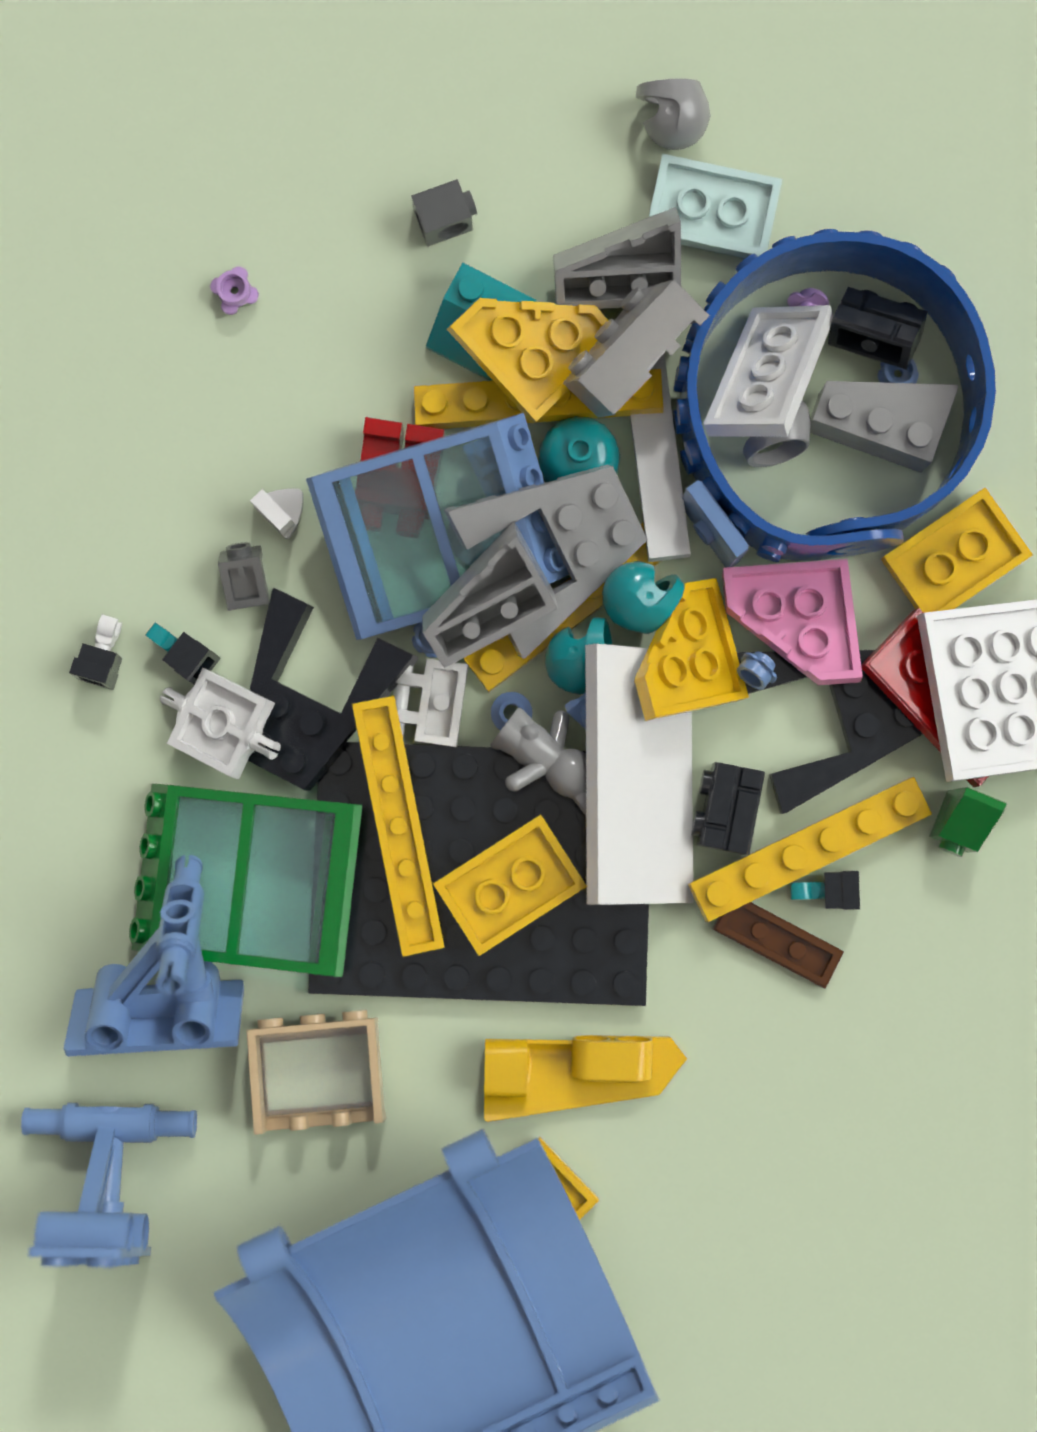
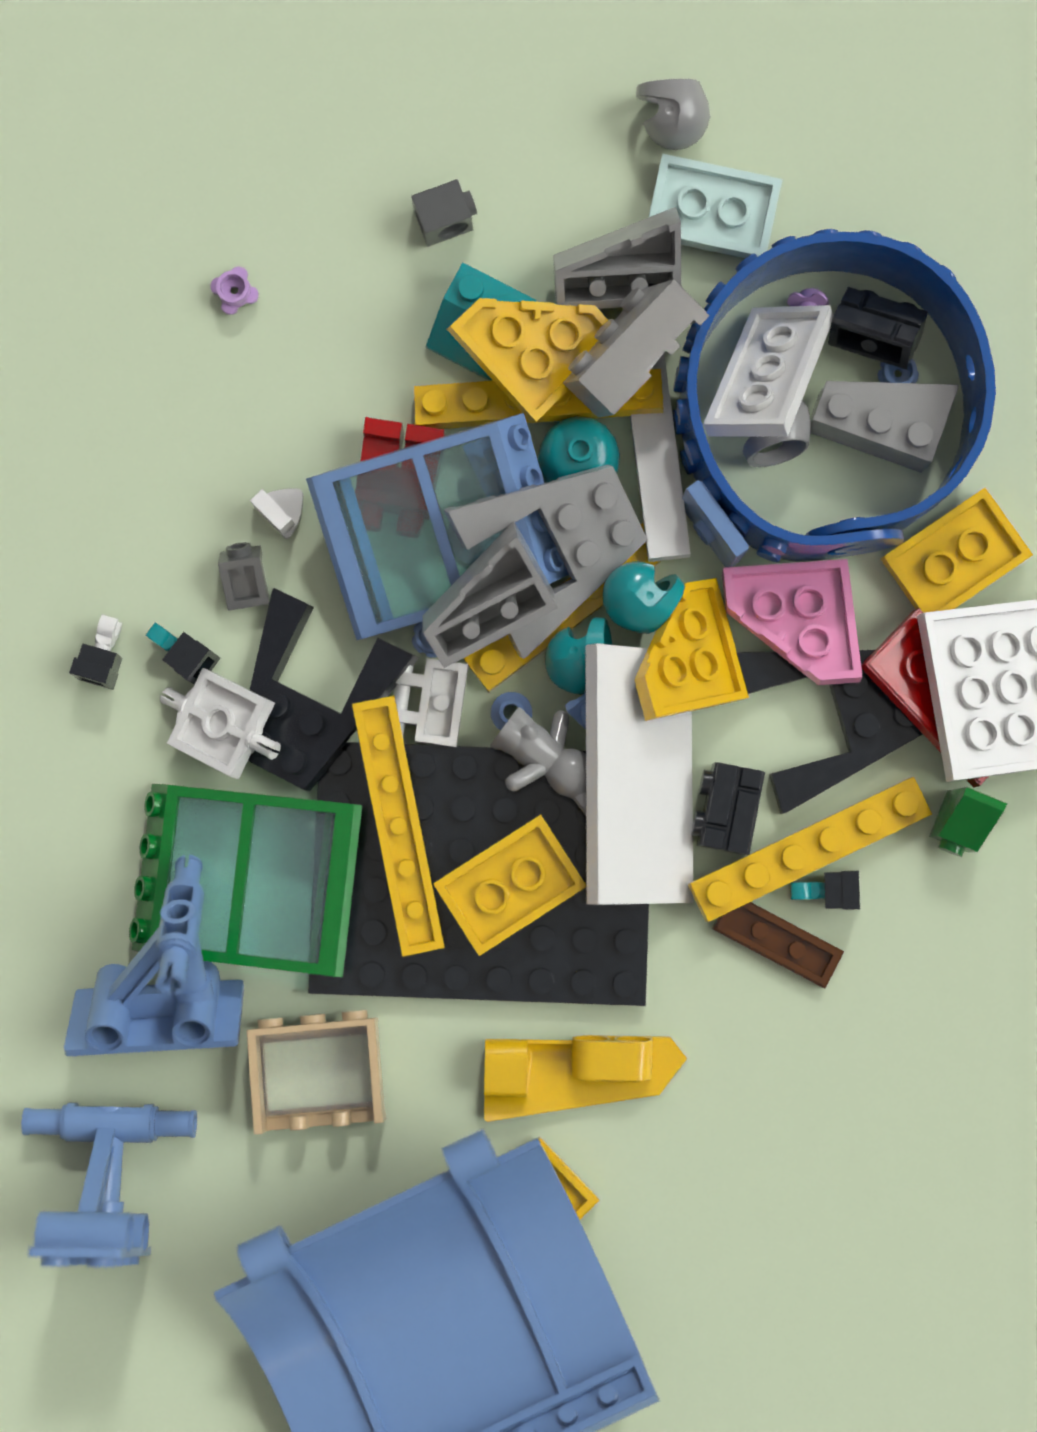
(757, 670): medium blue plate -> none

